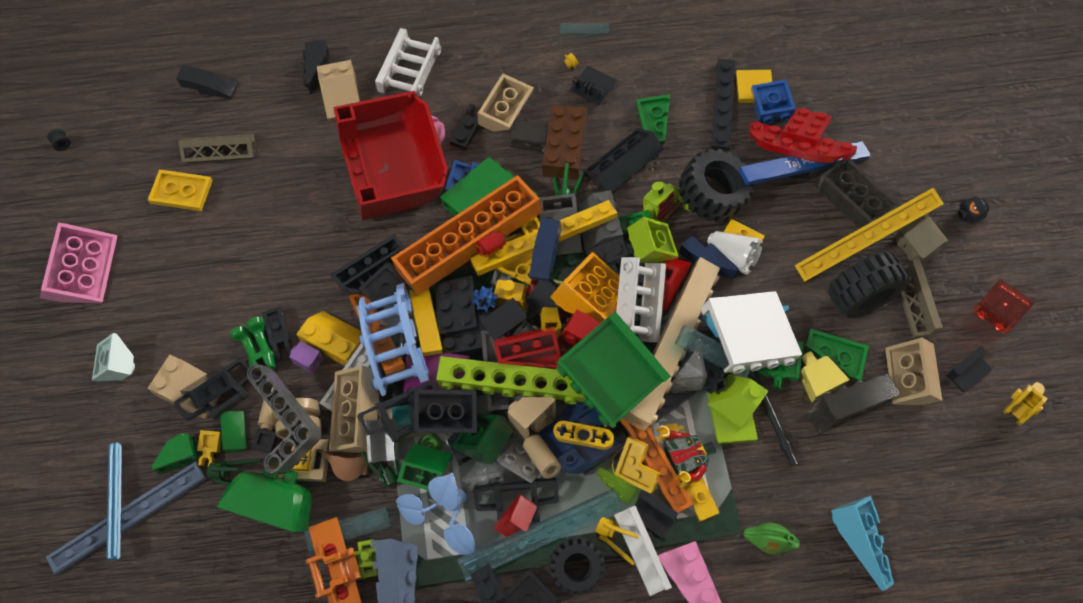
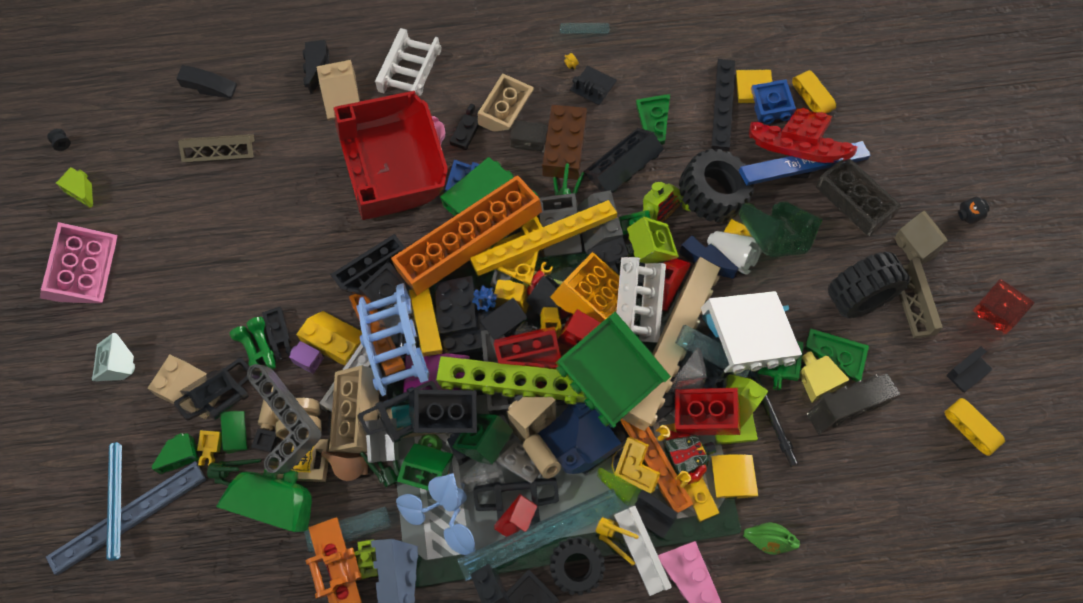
(77, 186): none -> lime slope
(180, 190): yellow plate -> none
(490, 244): red brick -> none
(545, 249): dark blue slope -> none
(579, 427): yellow beam -> none
(707, 411): none -> red slope
(734, 476): none -> yellow slope
(783, 233): none -> clear green windscreen
(813, 92): none -> yellow beam
(858, 527): medium azure wedge -> none
(869, 234): yellow plate -> none
(914, 372): tan slope -> none
(974, 426): none -> yellow beam
(1026, 402): yellow hinge -> none

